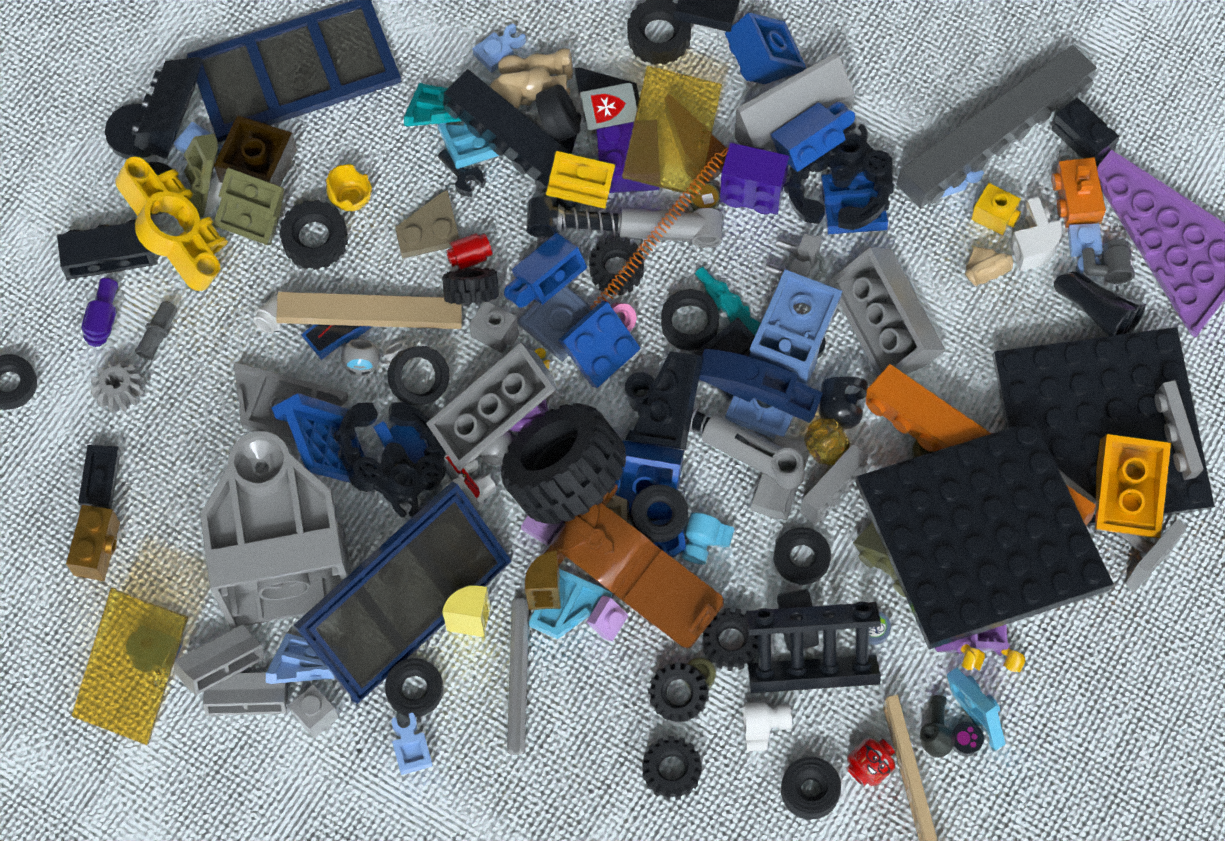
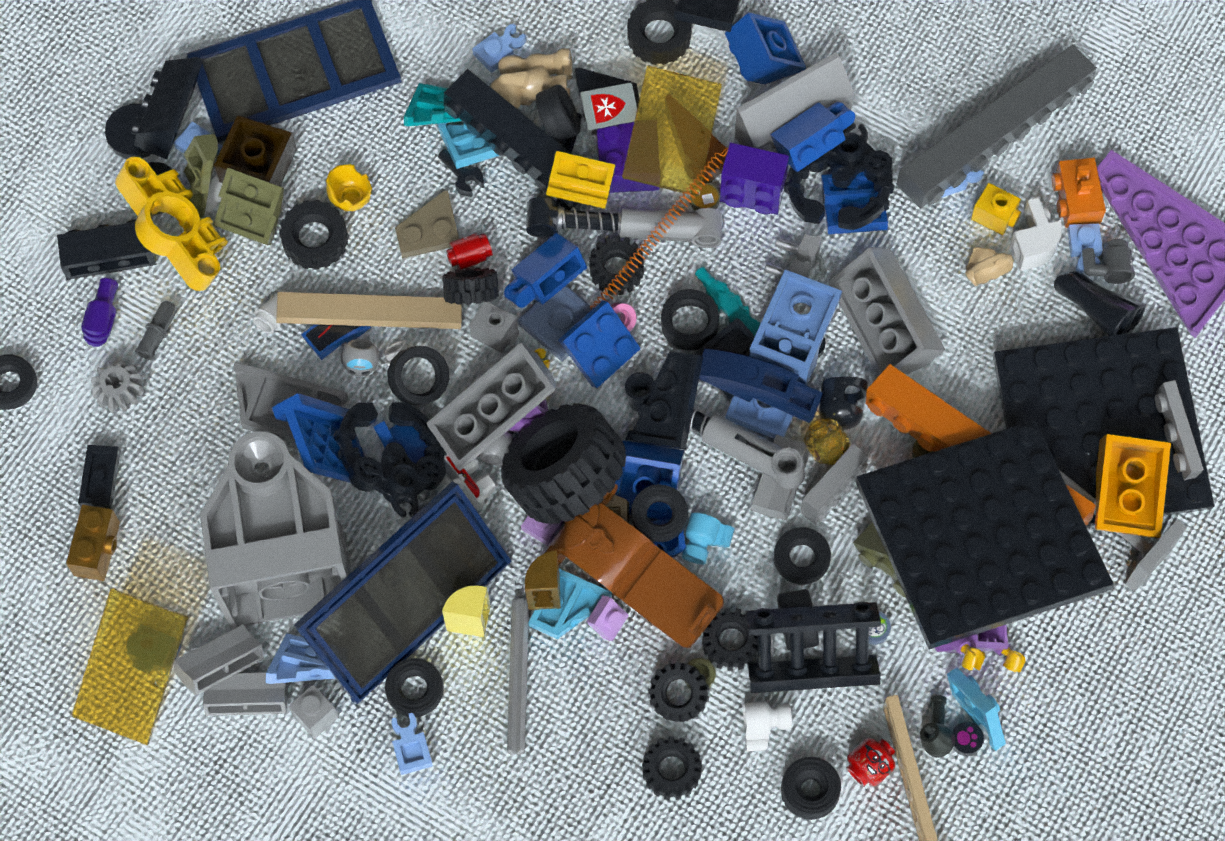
(1084, 131): black brick -> none

